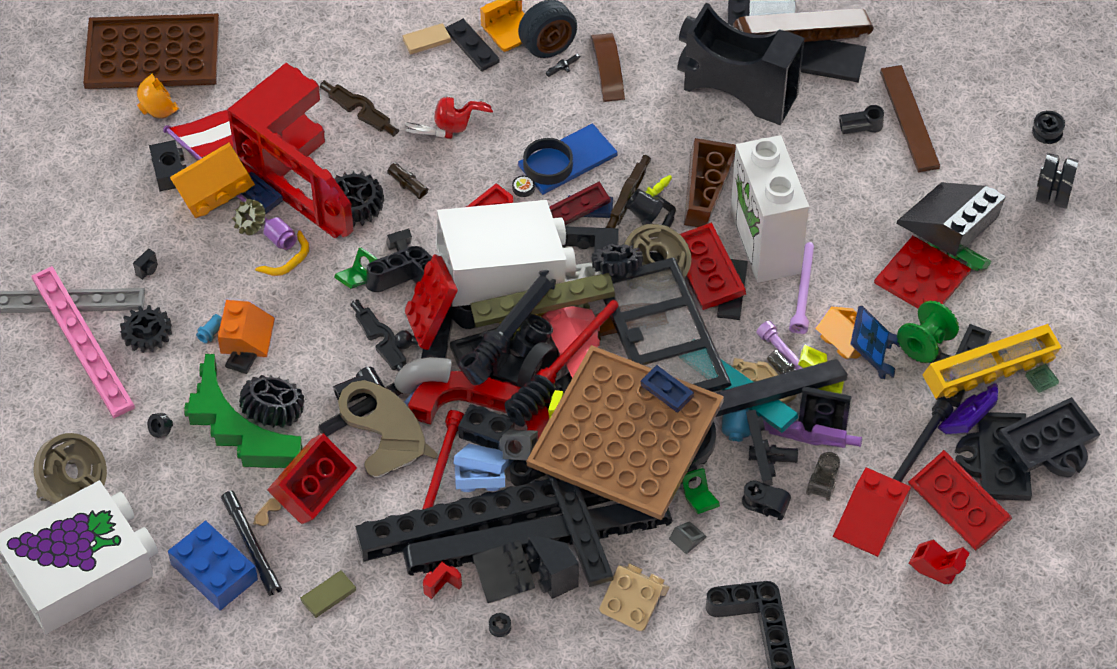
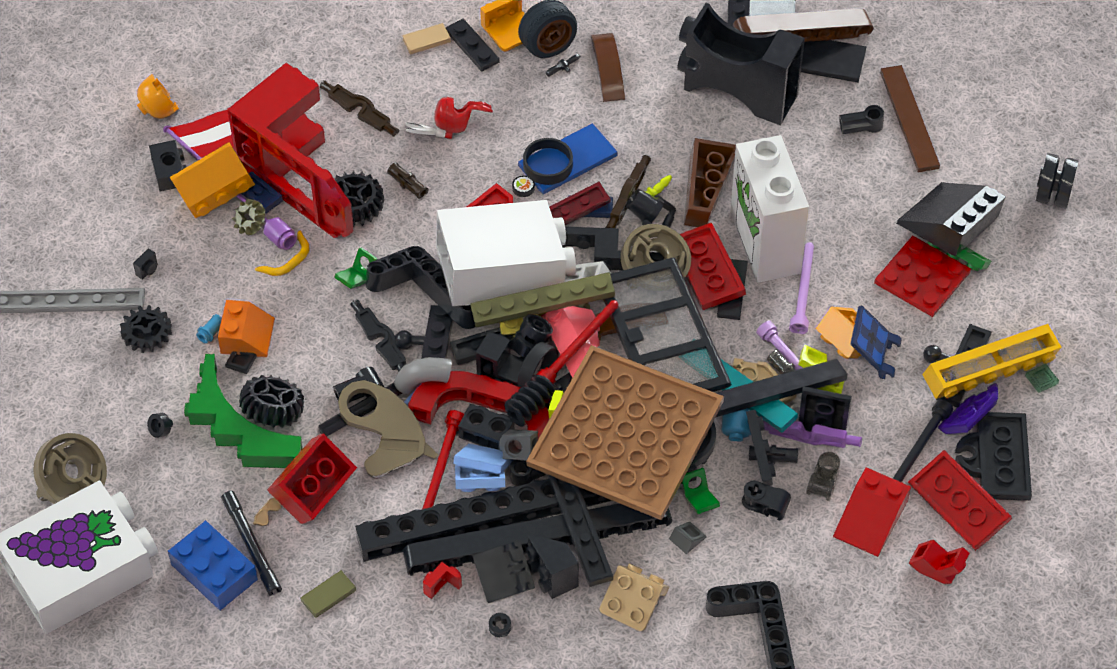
(83, 342): bright pink tile -> none
(171, 47): reddish brown plate -> none
(399, 239): black tile -> none
(431, 301): red plate -> none
(477, 363): black piece -> none
(617, 259): black gear -> none
(667, 388): dark blue plate -> none
(936, 325): green hose -> none
(1048, 127): black wheel -> none
(1051, 439): black plate -> none

